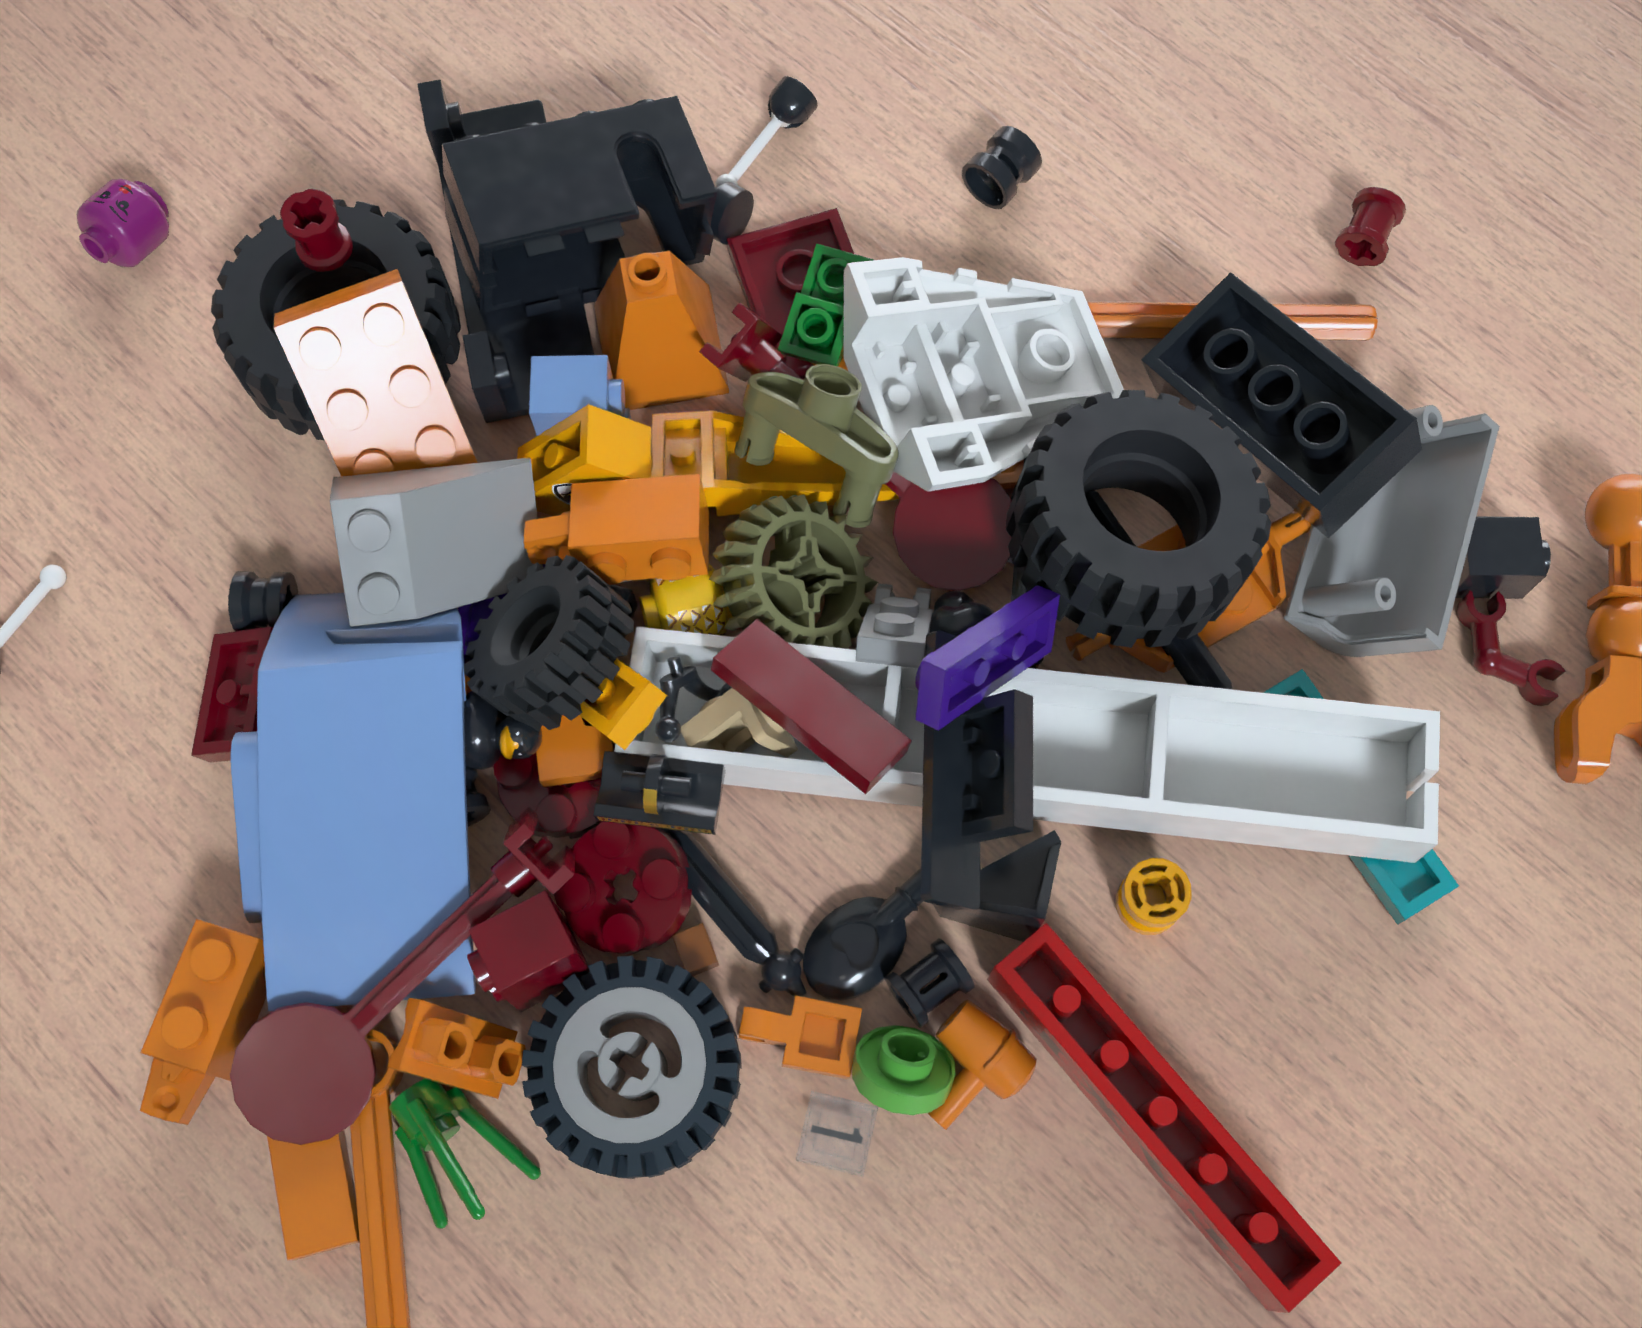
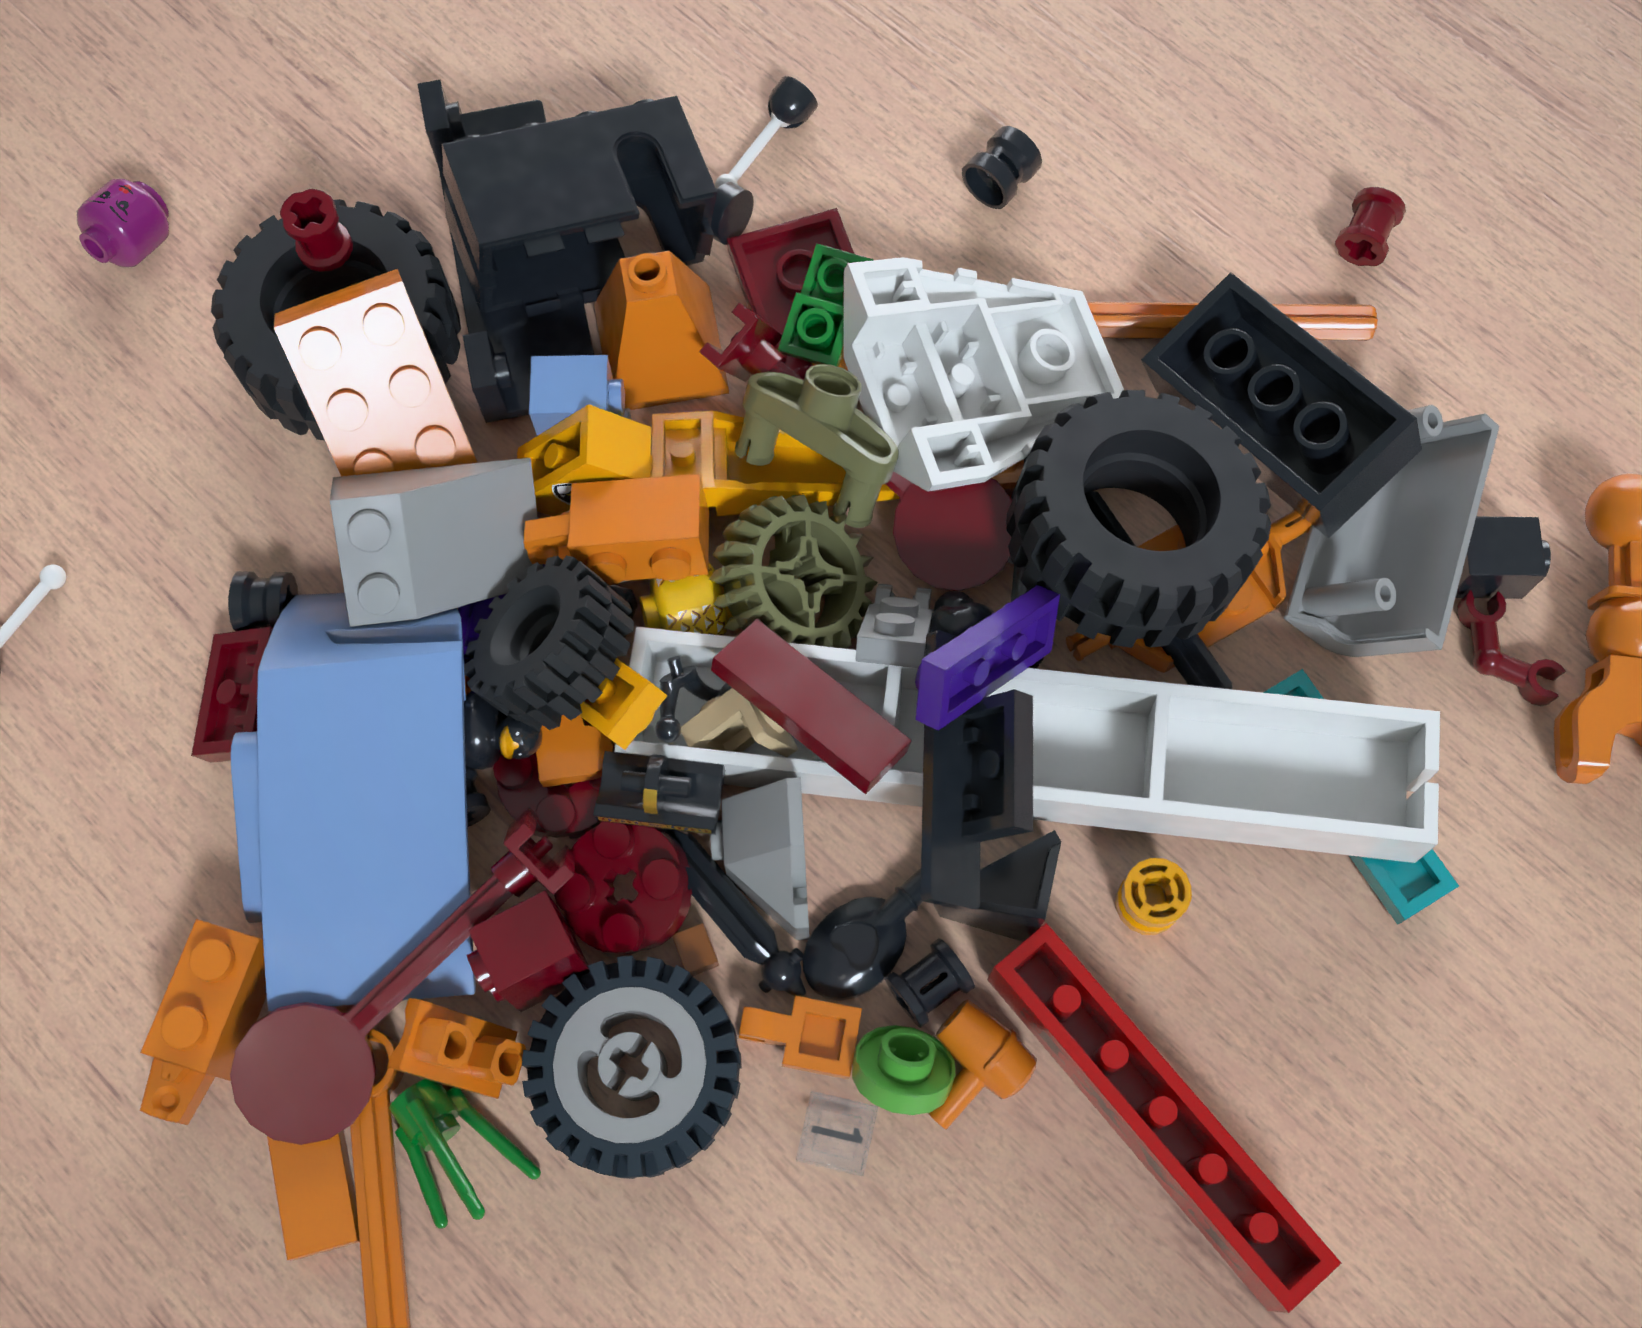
(766, 851): none -> light grey slope

